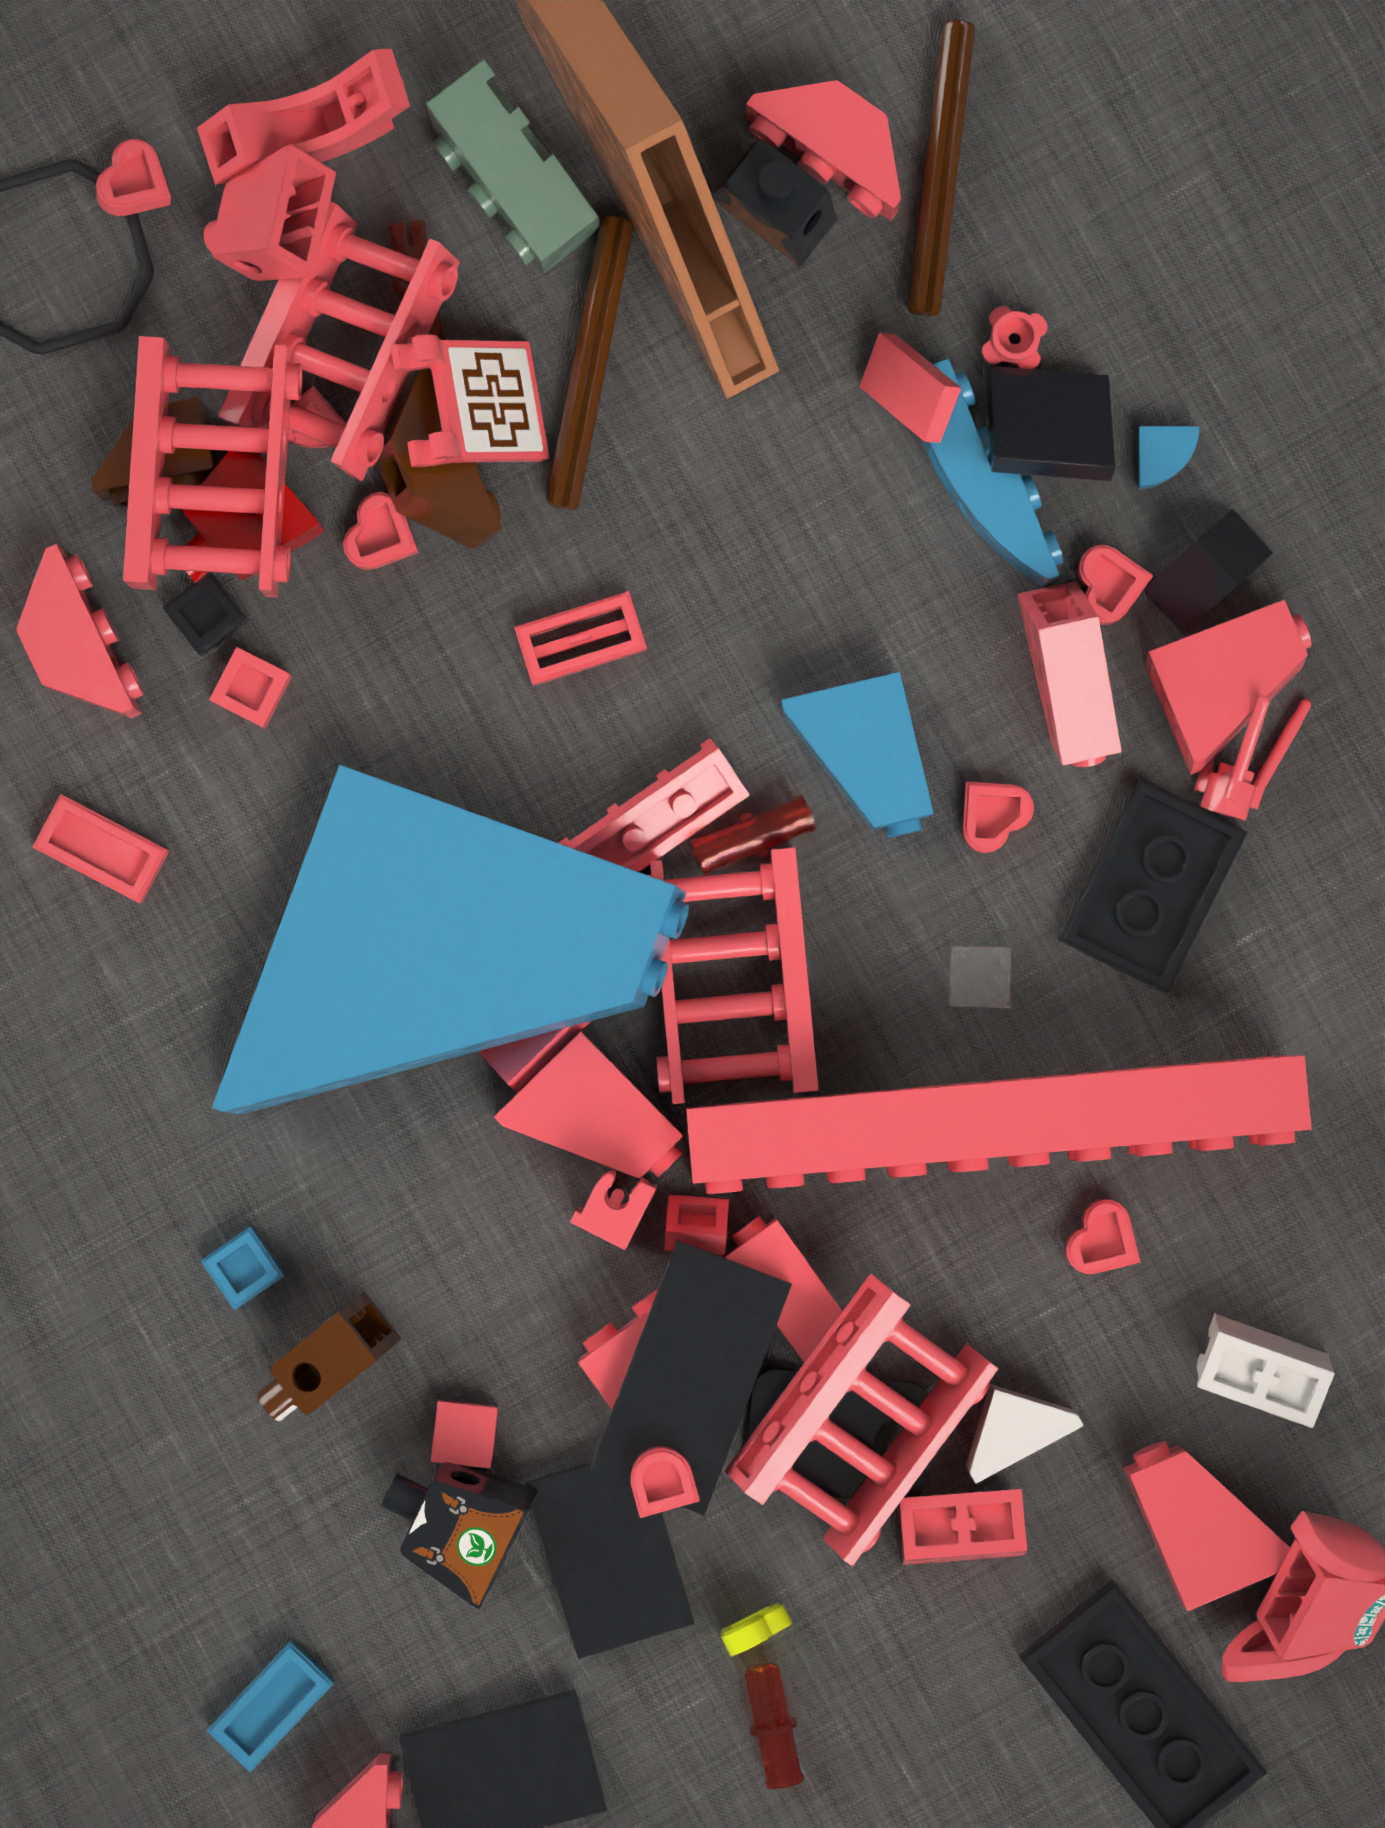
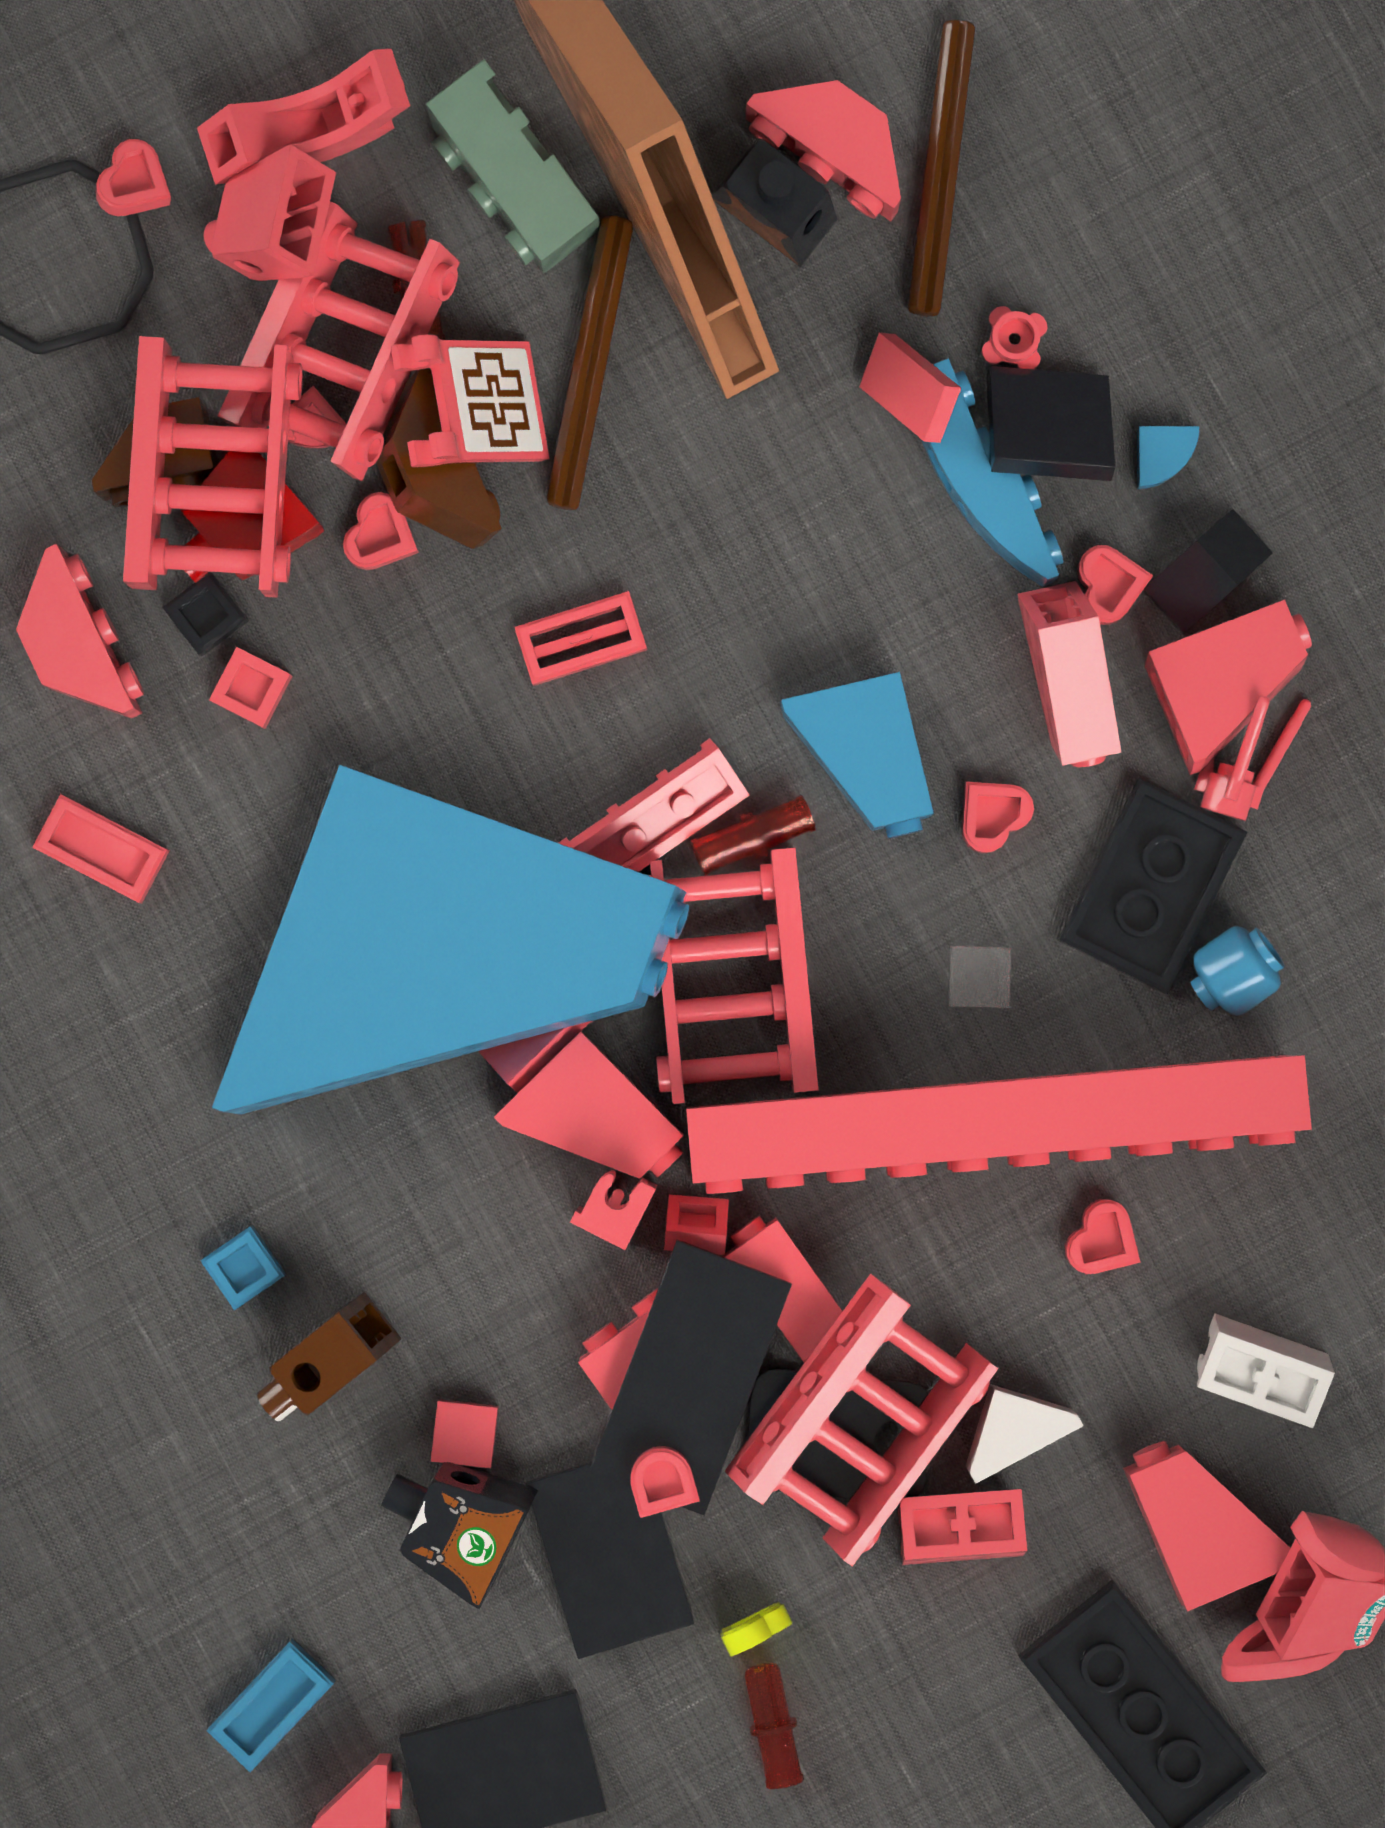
(1237, 971): none -> dark azure head

